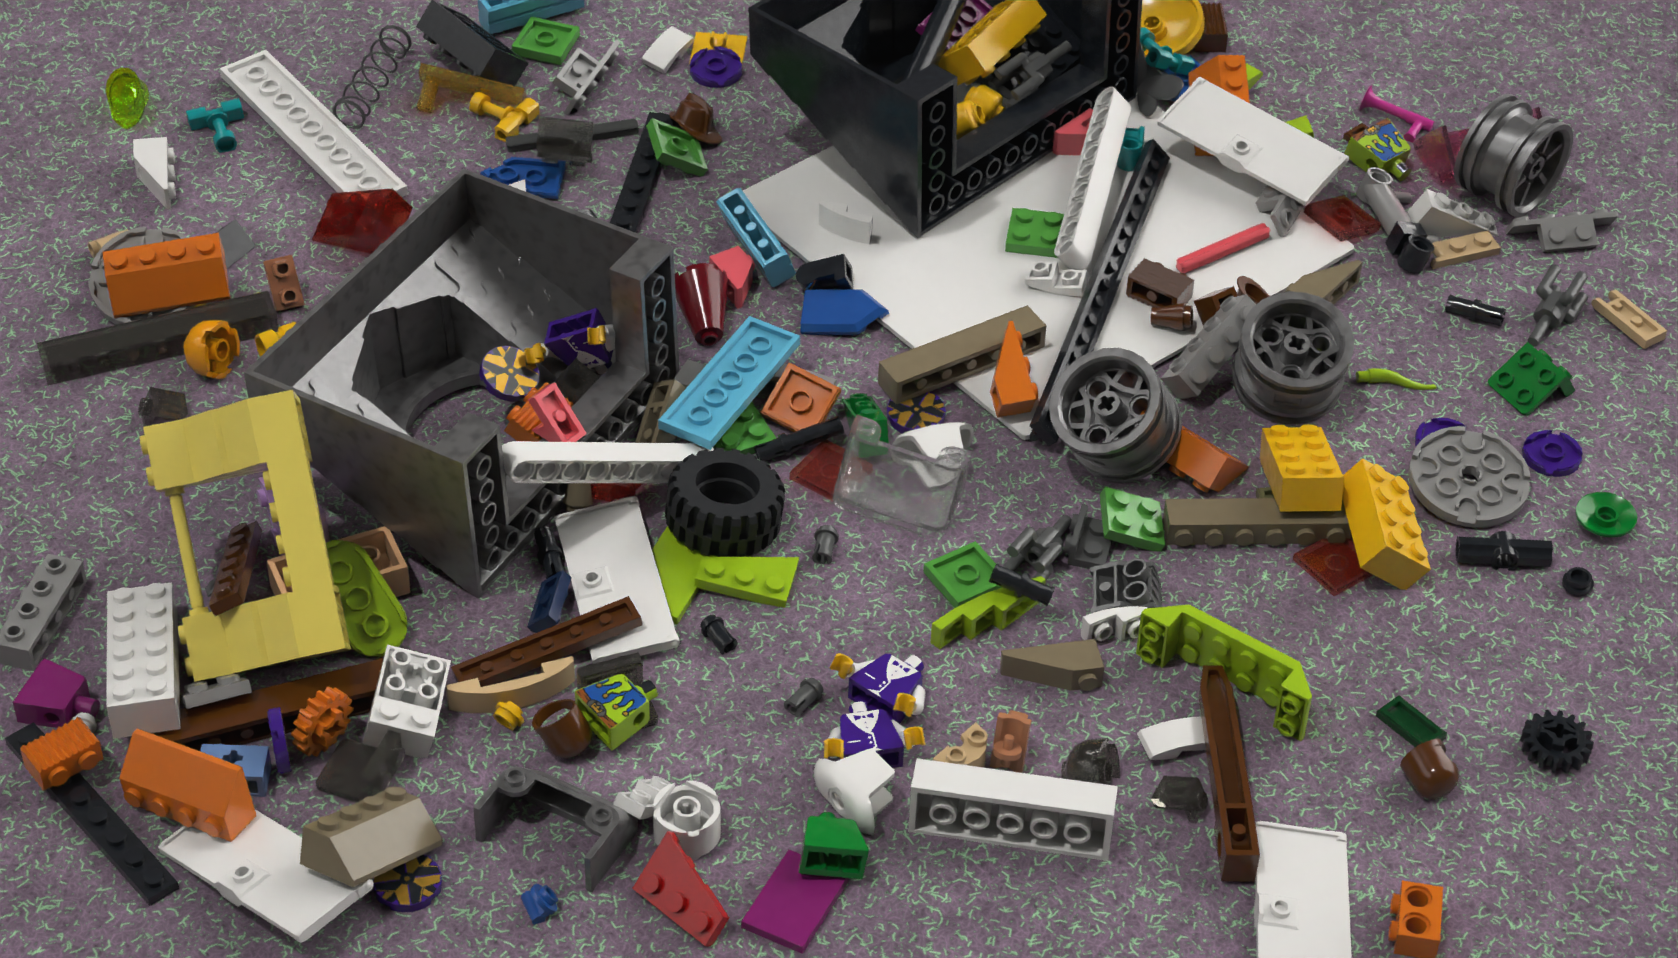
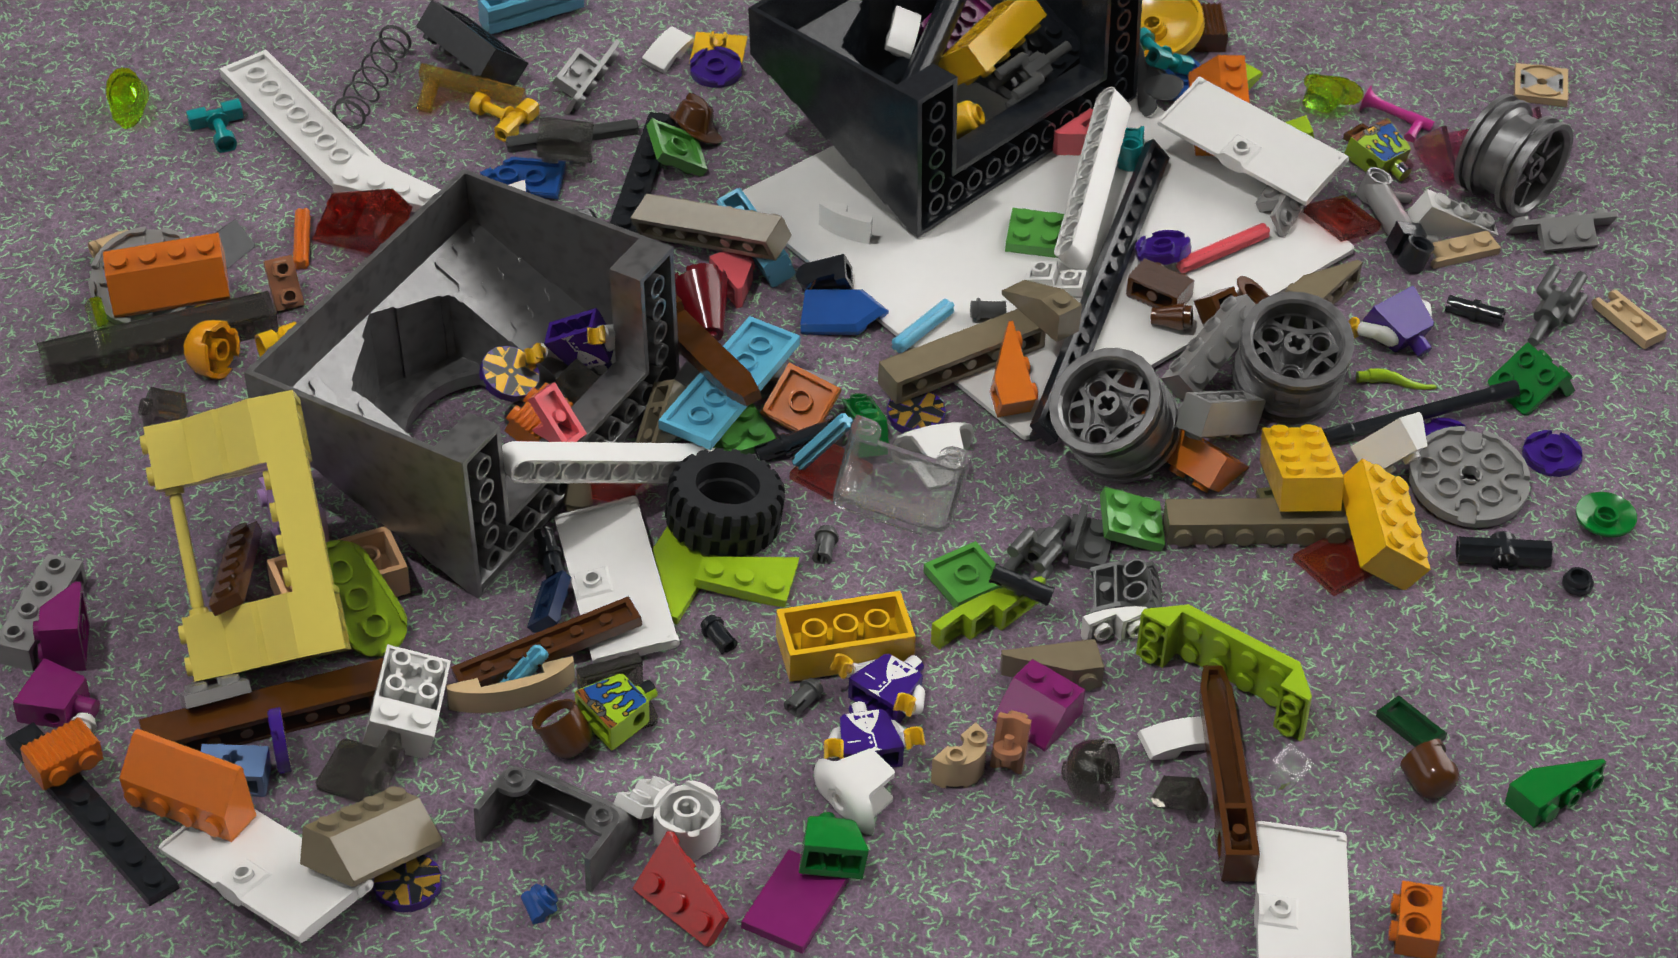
(64, 629): none -> magenta slope
(96, 313): none -> clear neon green tile
(142, 660): white brick -> none
(153, 167): white slope -> none
(301, 238): none -> orange axle
(322, 721): orange gear -> none
(367, 173): none -> white wing
(508, 715): yellow plate -> none
(528, 665): none -> medium azure axle
(546, 40): bright green plate -> none
(711, 226): none -> dark tan brick
(714, 360): none -> reddish brown piece
(822, 441): none -> medium azure axle
(852, 626): none -> yellow brick
(903, 32): none -> white slope
(922, 326): none -> medium azure axle
(987, 309): none -> dark grey pin
(988, 99): yellow head -> none
(1012, 809): white brick -> none
(1047, 307): none -> dark tan slope
(1047, 699): none -> magenta slope
(1164, 247): none -> dark purple tile
(1219, 414): none -> light grey brick
(1286, 768): none -> clear brick
(1328, 92): none -> clear neon green piece
(1394, 443): none -> white slope
(1398, 322): none -> torso
(1493, 393): none -> black piece
(1541, 94): none -> tan piece
(1547, 789): none -> green slope
(1556, 741): black gear -> none

